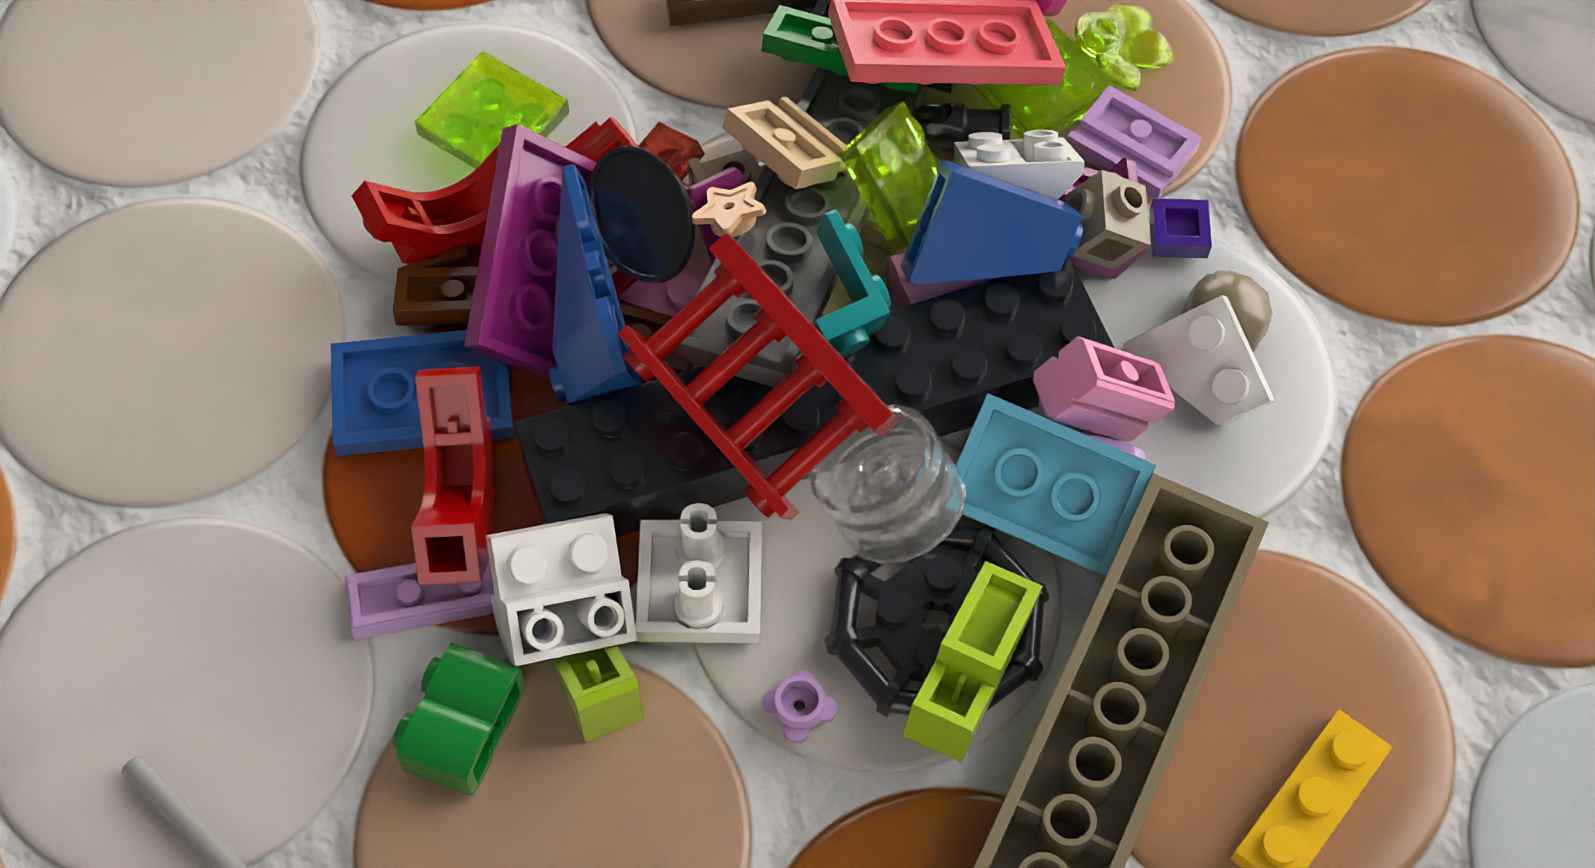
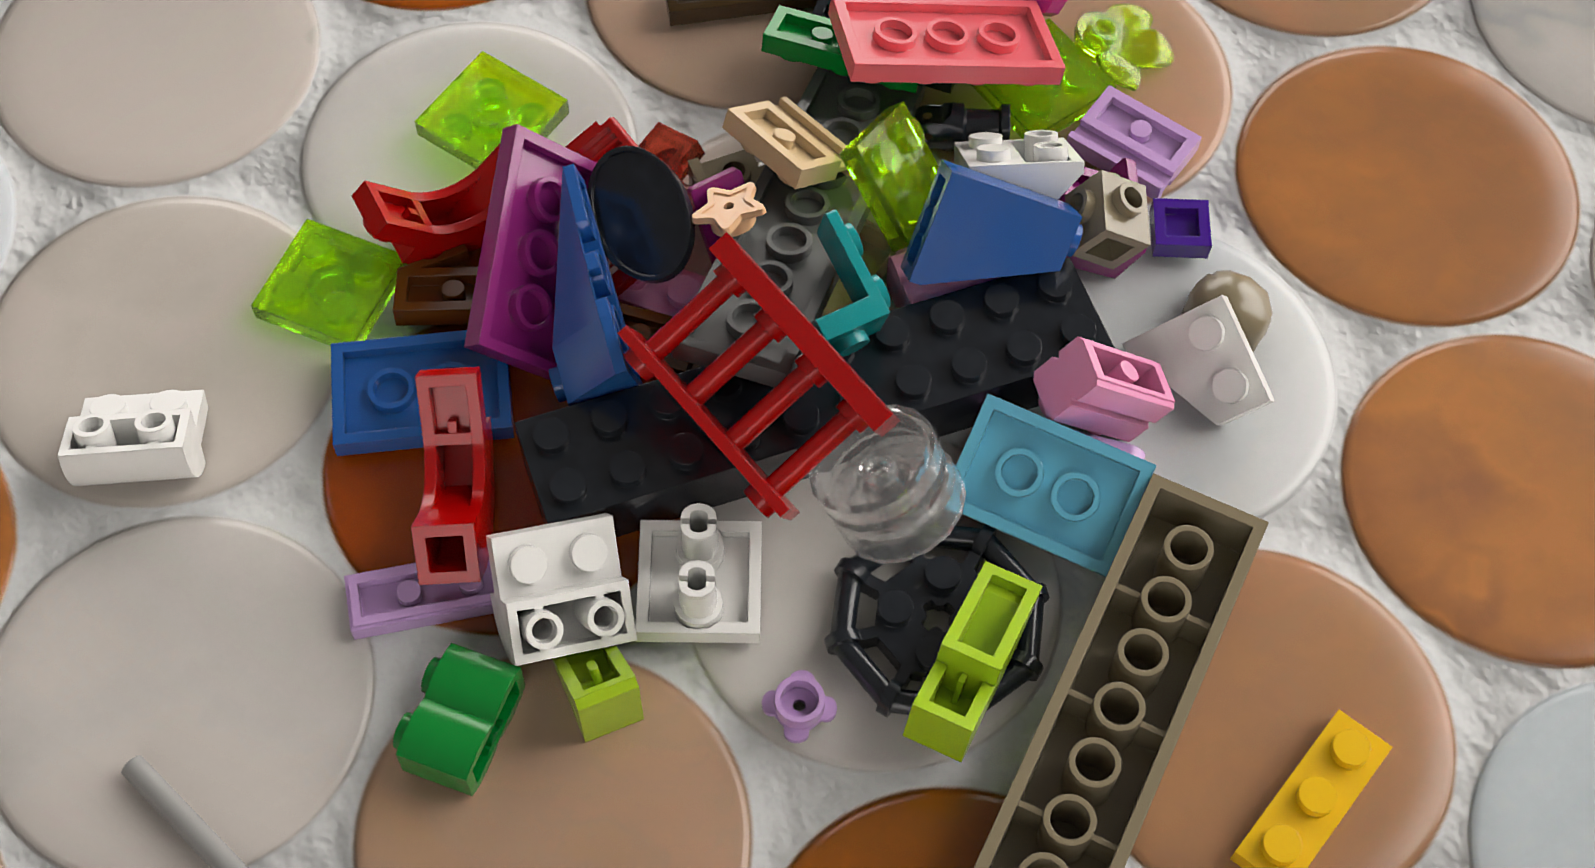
(135, 438): none -> white brick
(329, 285): none -> clear neon green plate

